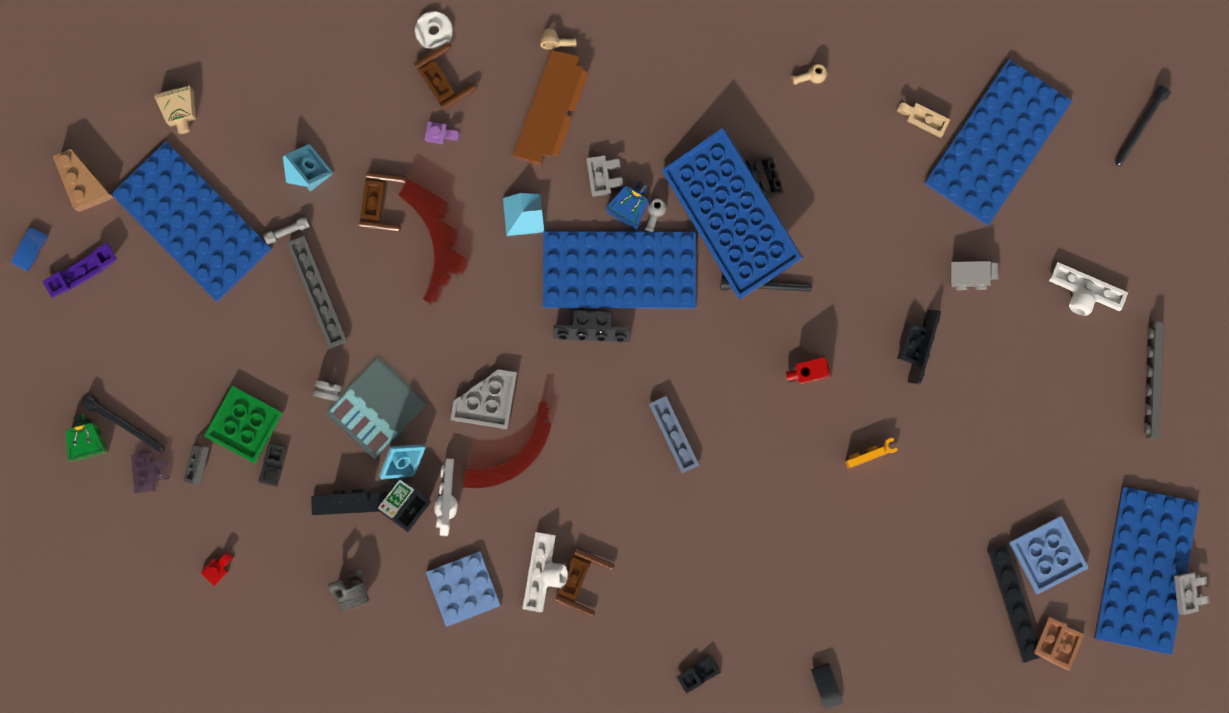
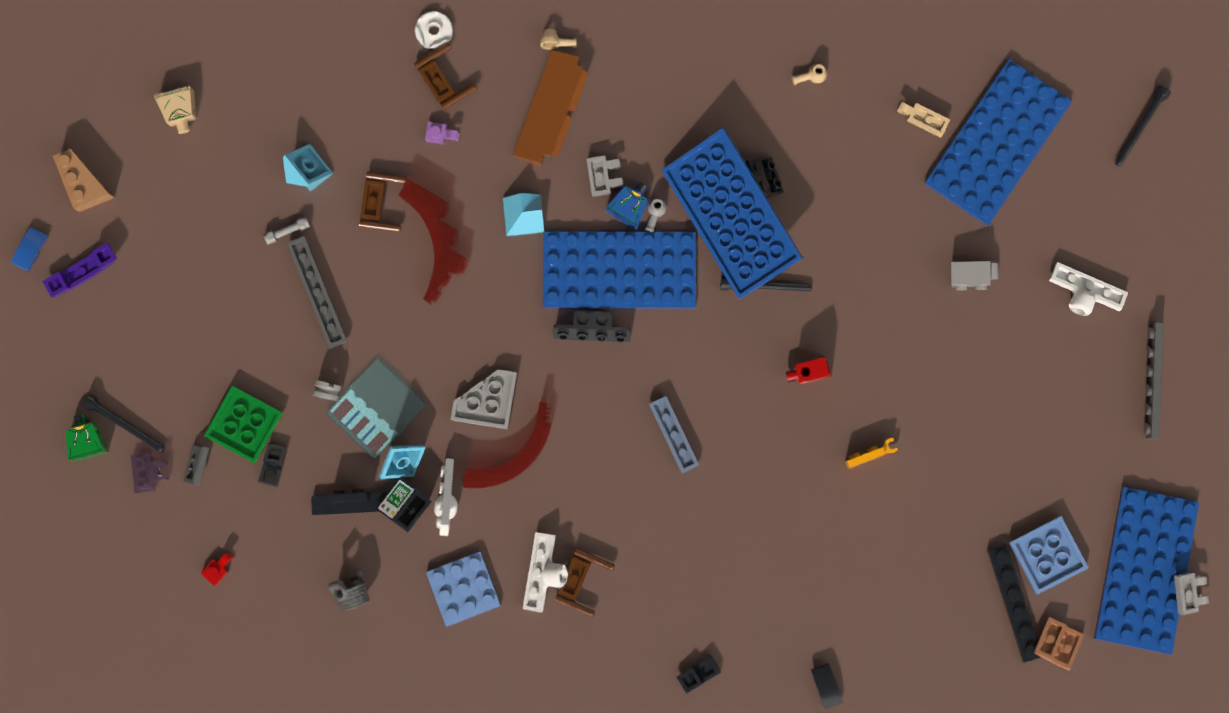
(191, 221): blue plate -> none
(917, 345): black bracket -> none

